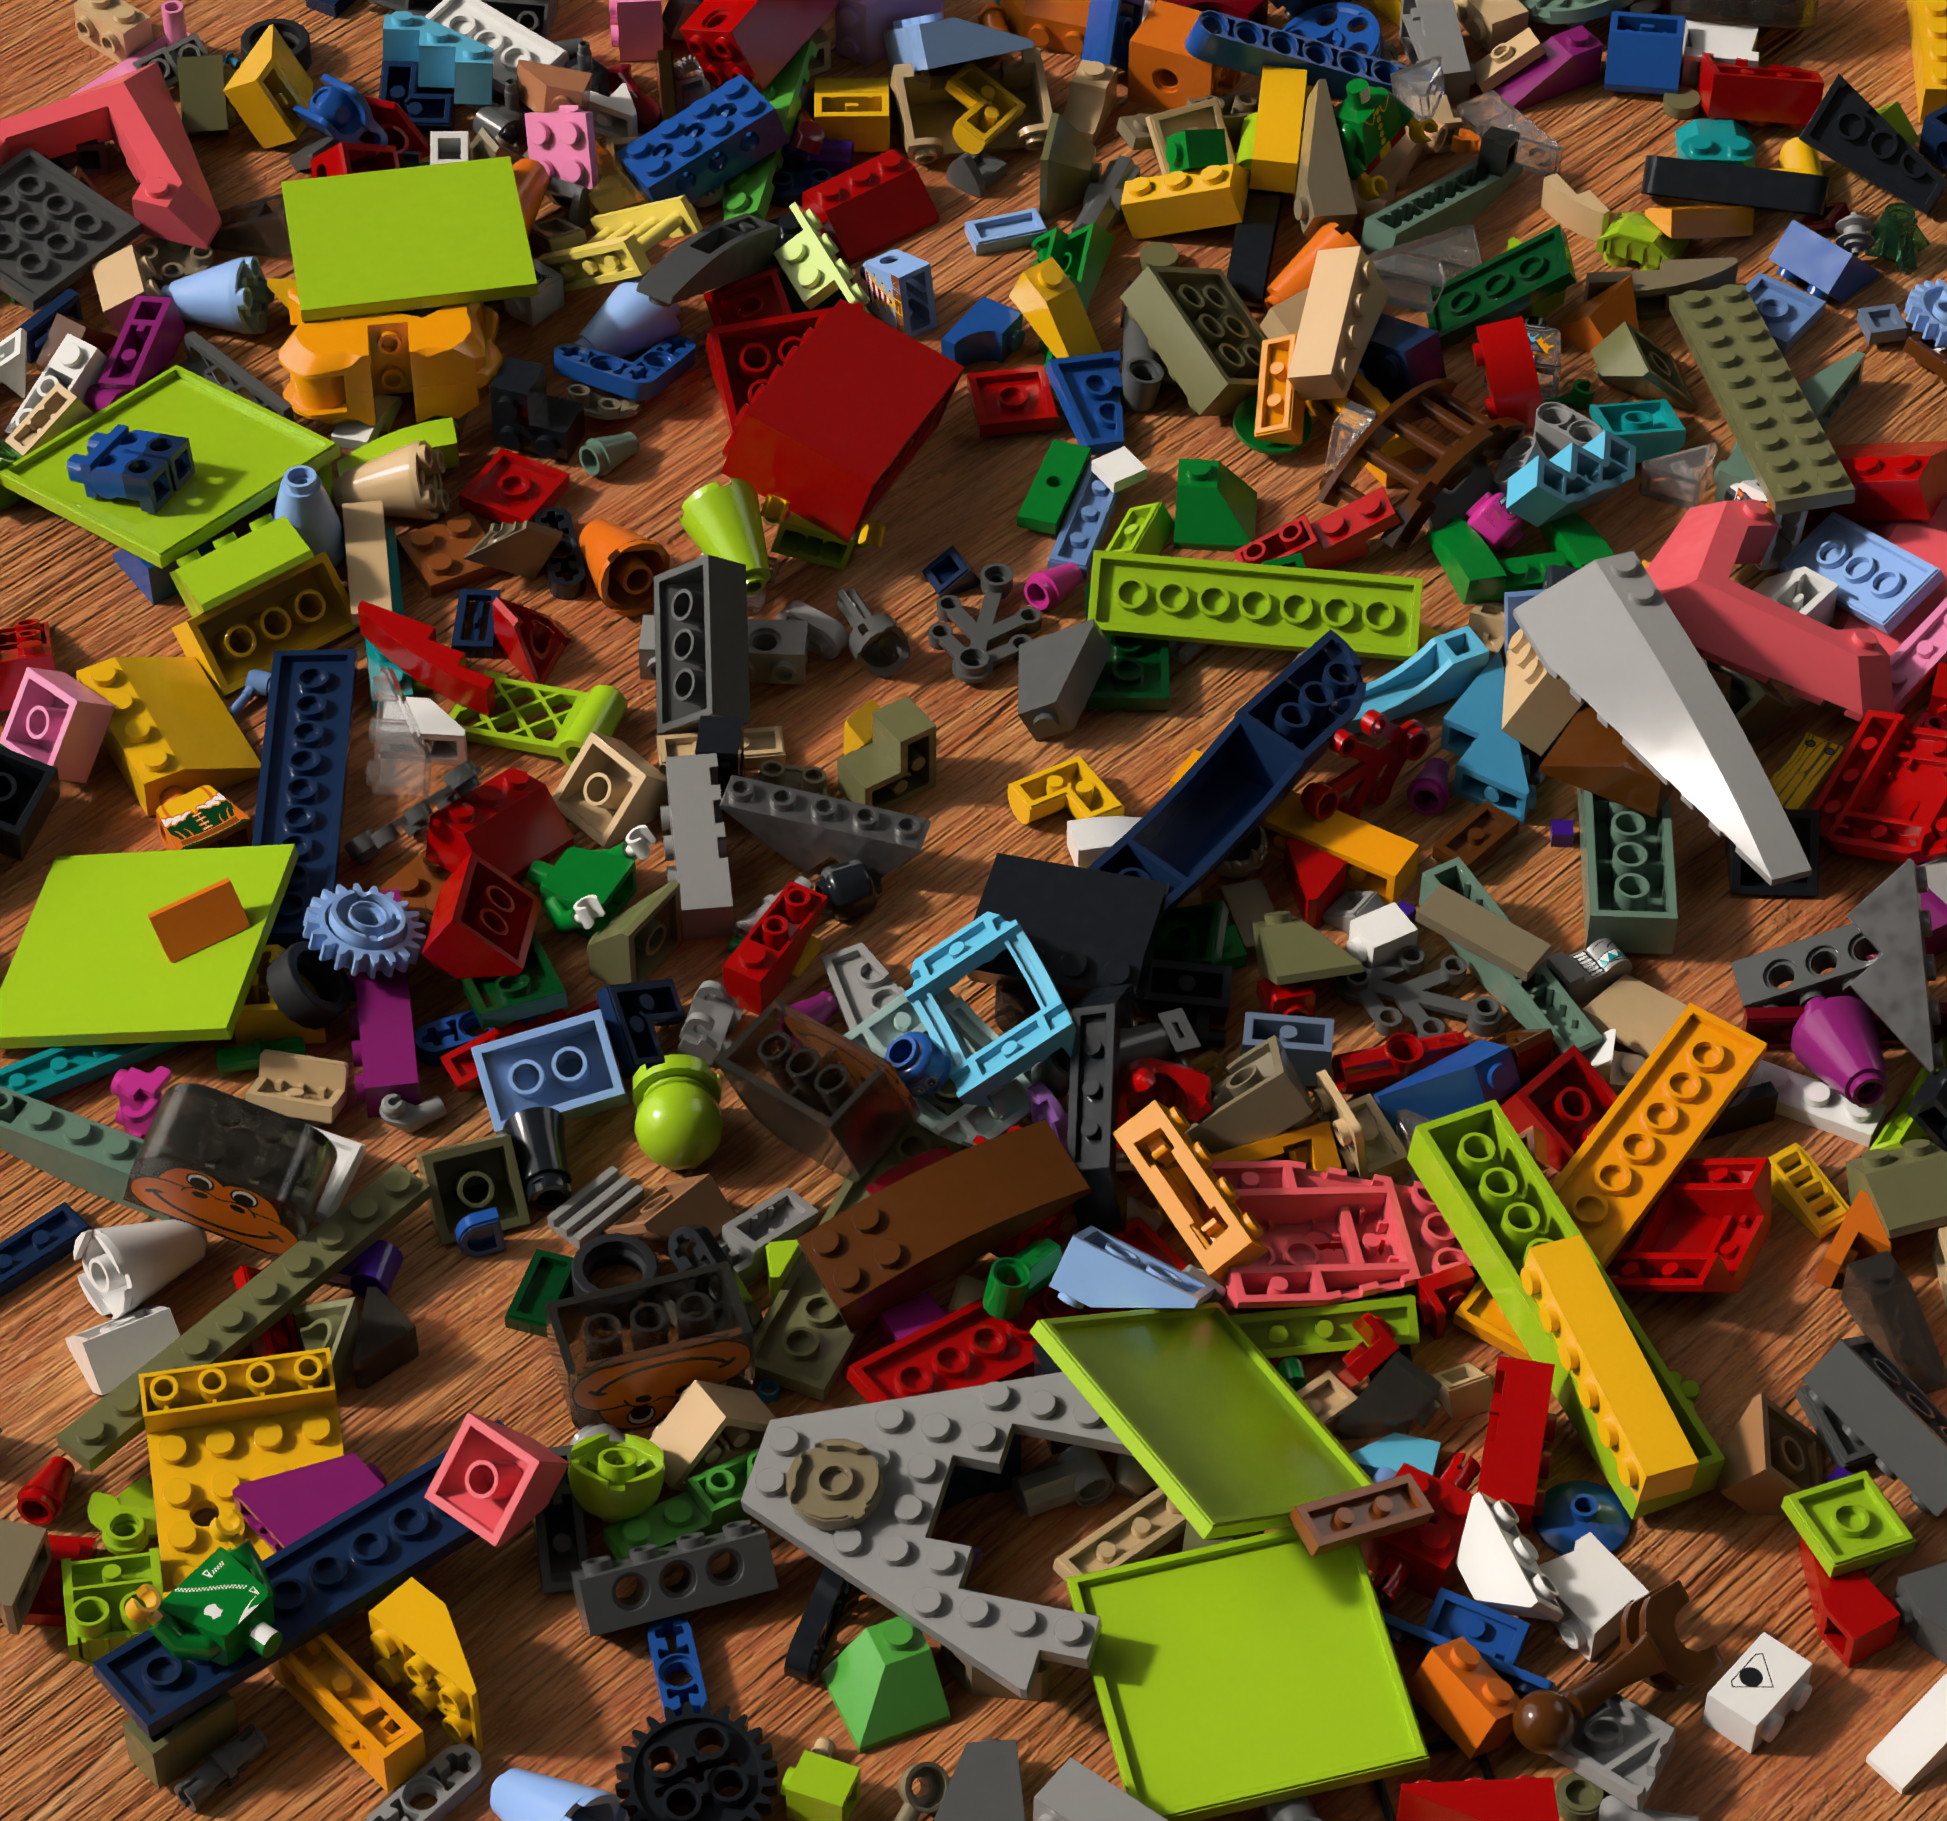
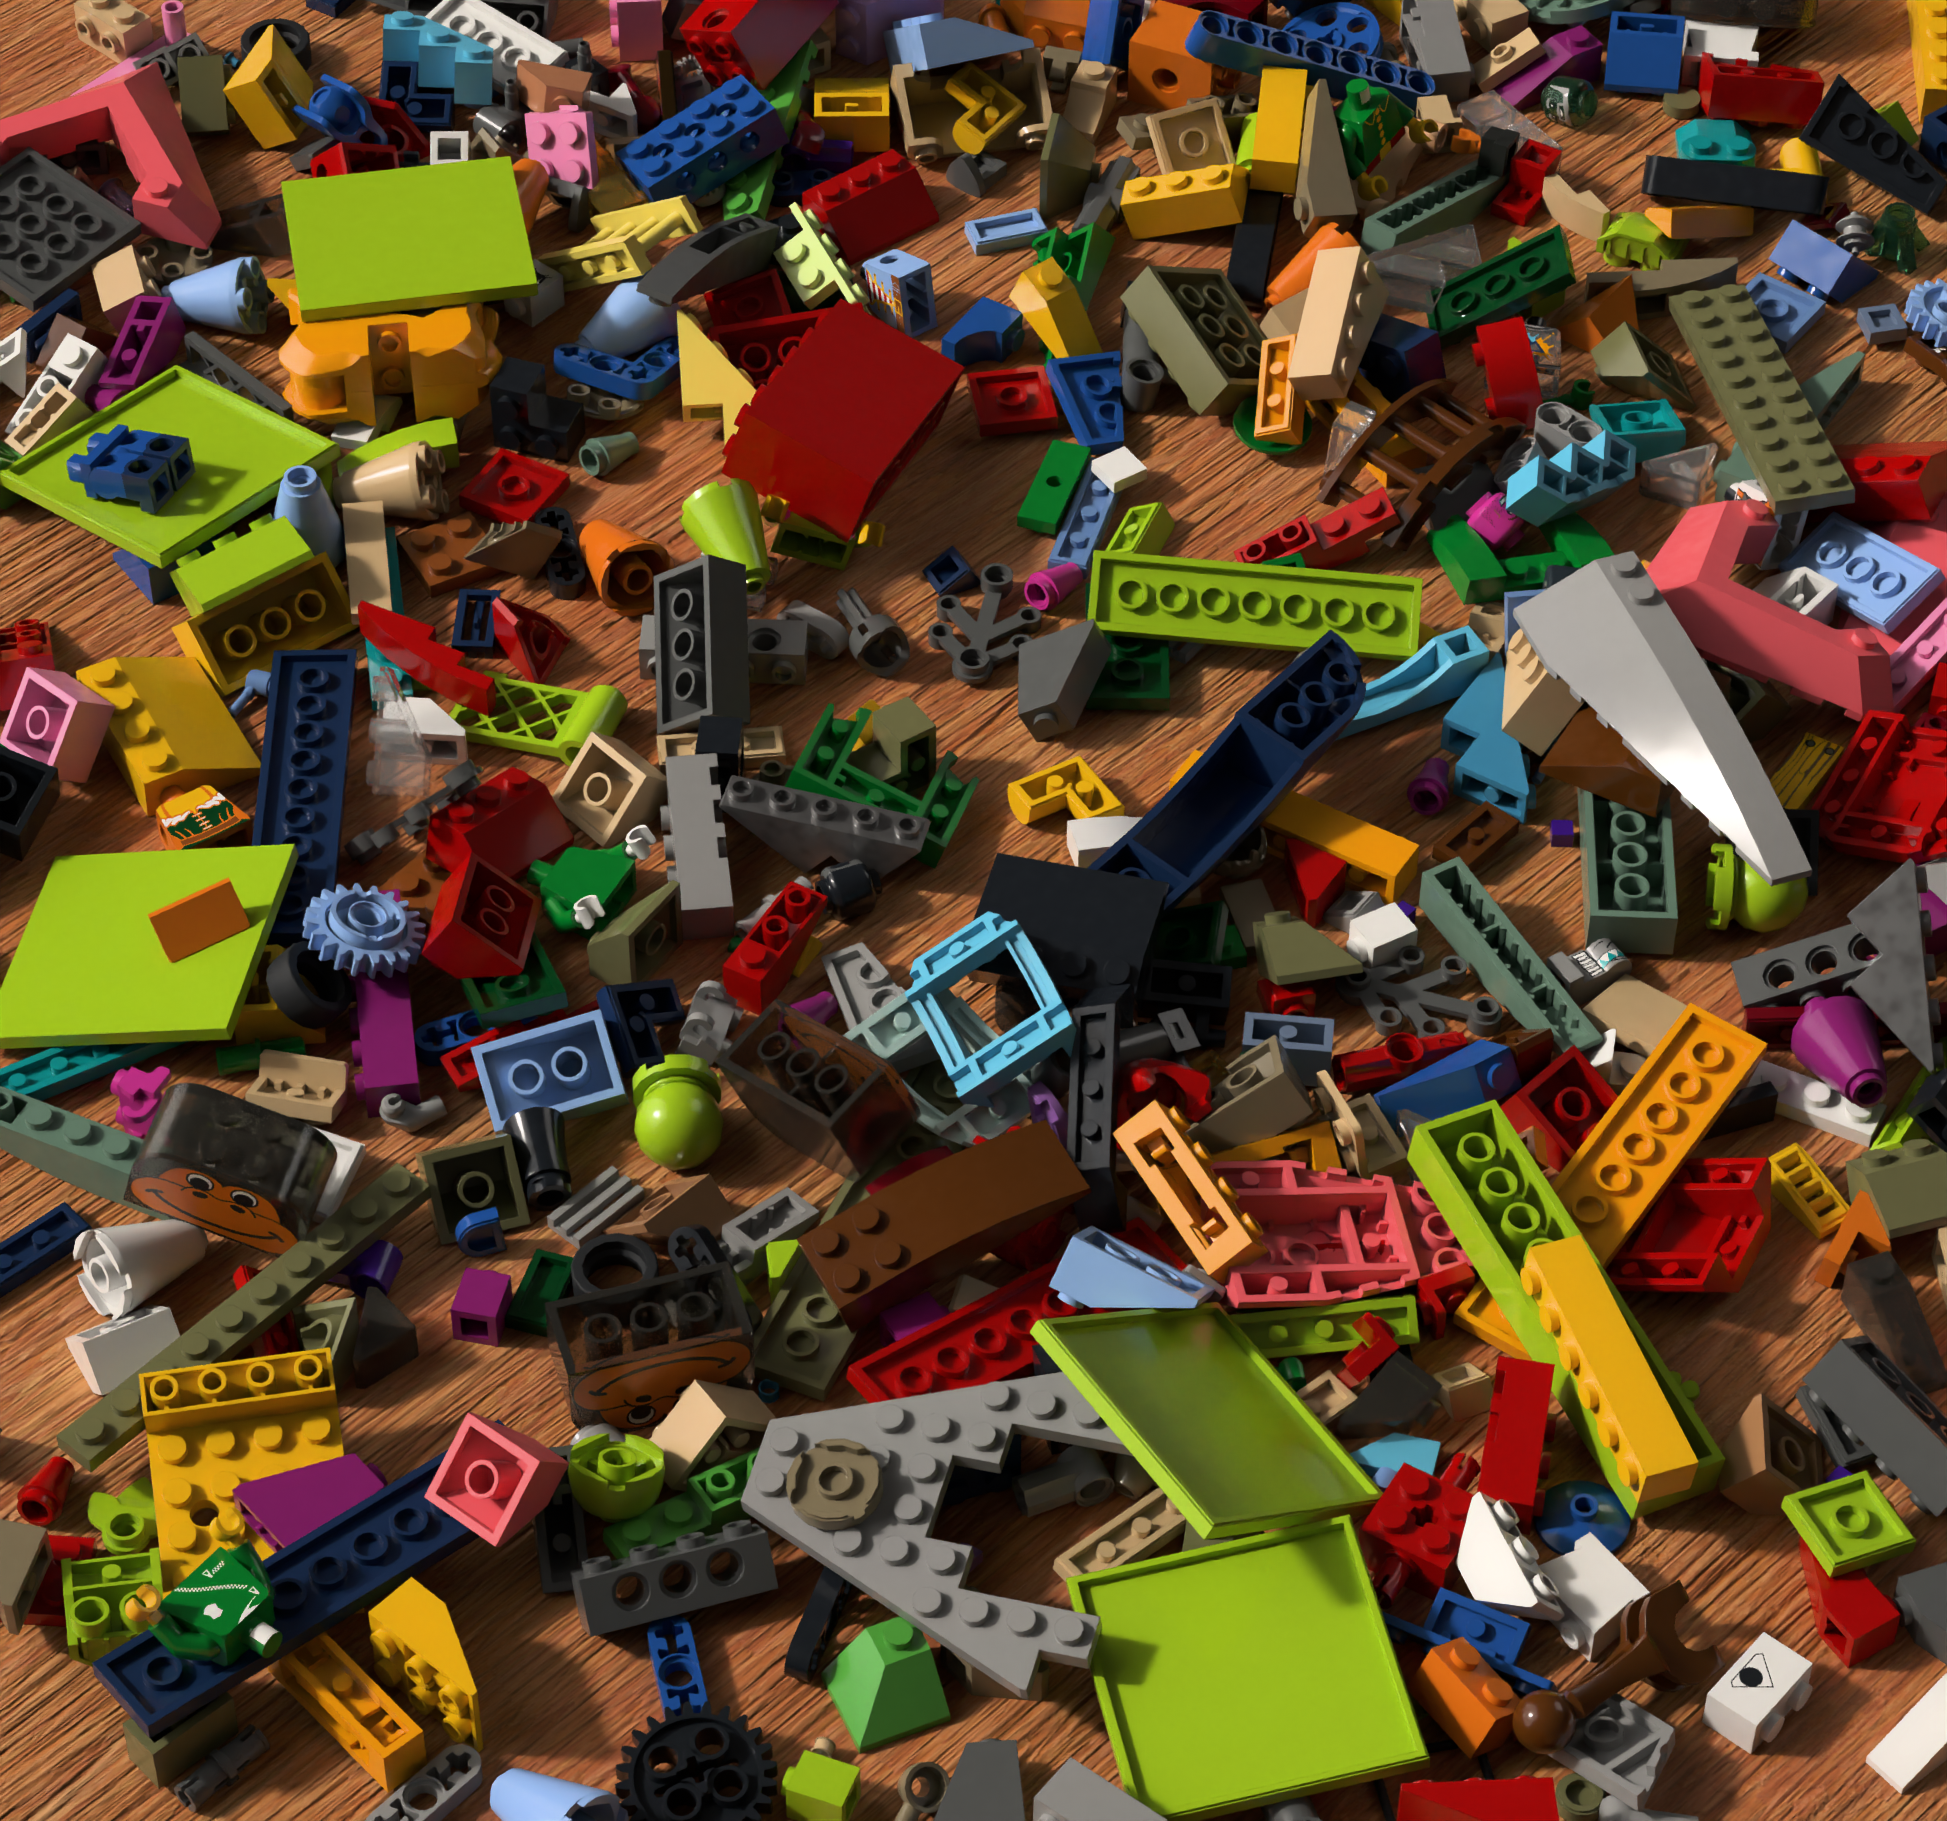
(114, 192): none -> piece
(481, 1306): none -> magenta brick
(557, 234): dark tan tile -> none
(709, 382): none -> light yellow slope
(825, 772): none -> green wedge
(919, 1063): blue head -> none
(1020, 1277): green piece -> none
(1060, 66): none -> dark tan tile
(1158, 255): olive tile -> none
(1196, 149): green slope -> none
(1212, 507): green slope -> none
(1361, 1514): dark orange plate -> none
(1407, 742): red plant -> none
(1420, 86): clear slope -> none
(1483, 932): dark tan tile -> none
(1523, 193): none -> red slope
(1569, 100): none -> clear green head
(1745, 896): none -> lime tile

